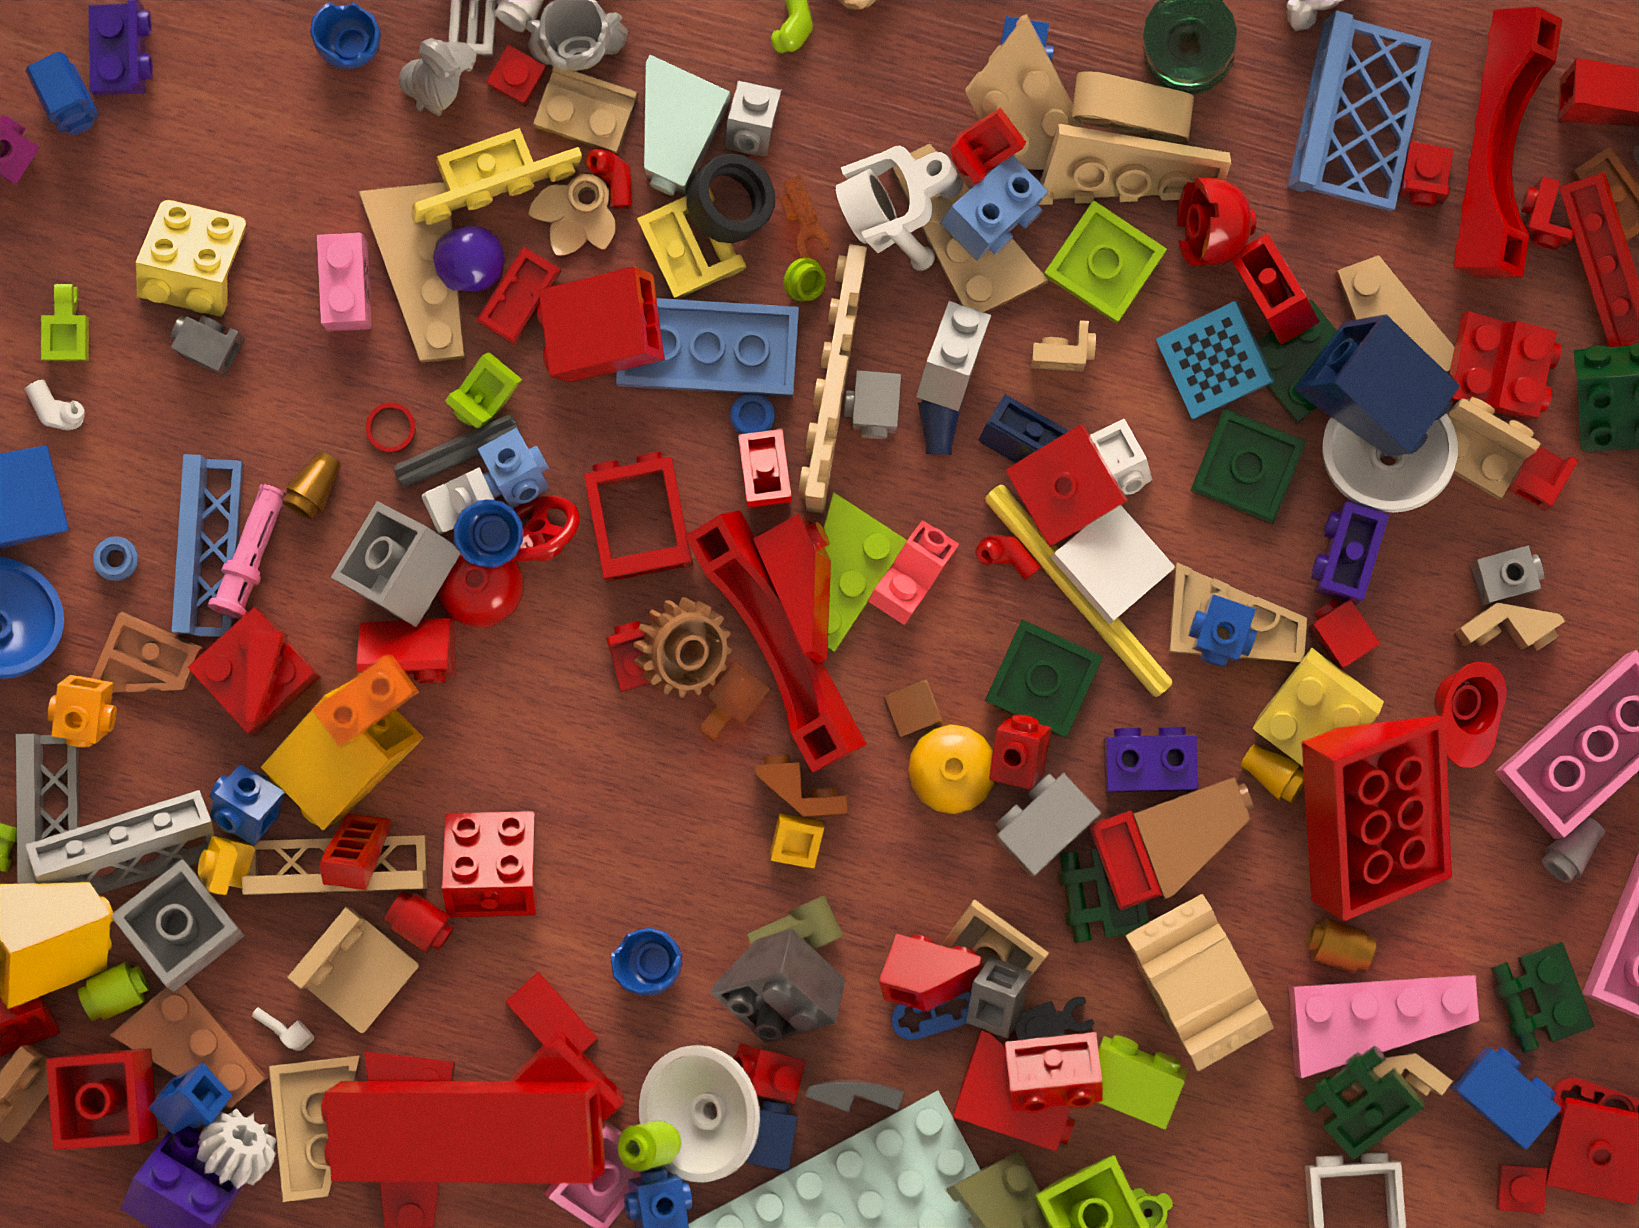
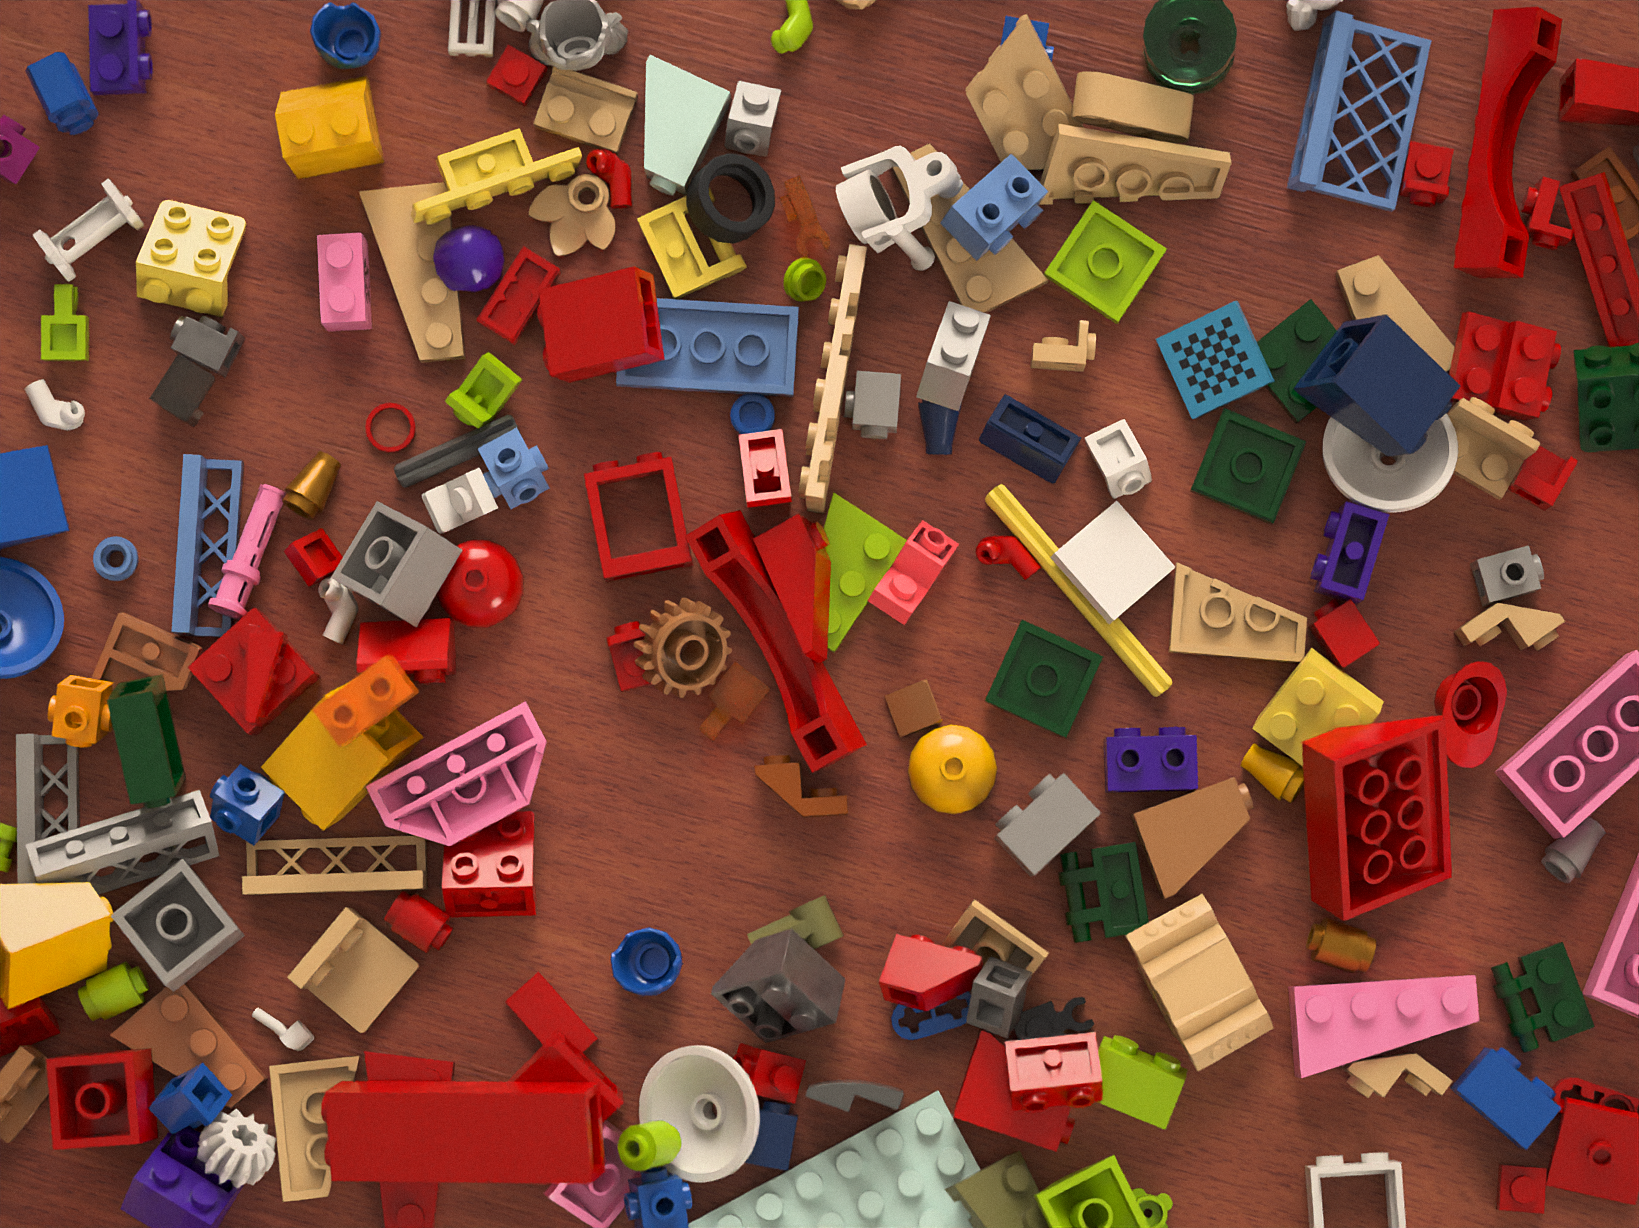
(88, 229): none -> white hose
(146, 741): none -> dark green window
(183, 390): none -> clear smoke panel
(224, 864): yellow bracket -> none
(314, 556): none -> red plate
(328, 128): none -> yellow slope
(342, 607): none -> white arm
(352, 872): red slope -> none
(435, 77): light grey hair -> none
(465, 780): none -> bright pink wedge
(488, 533): blue hair -> none
(540, 538): red piece -> none
(796, 840): yellow plate -> none
(986, 145): red bracket -> none
(1020, 752): red brick -> none
(1066, 485): red plate -> none
(1125, 860): red tile -> none
(1214, 220): red cylinder -> none
(1231, 616): blue brick -> none
(1274, 289): red brick -> none
(1372, 1113): dark green plate -> none

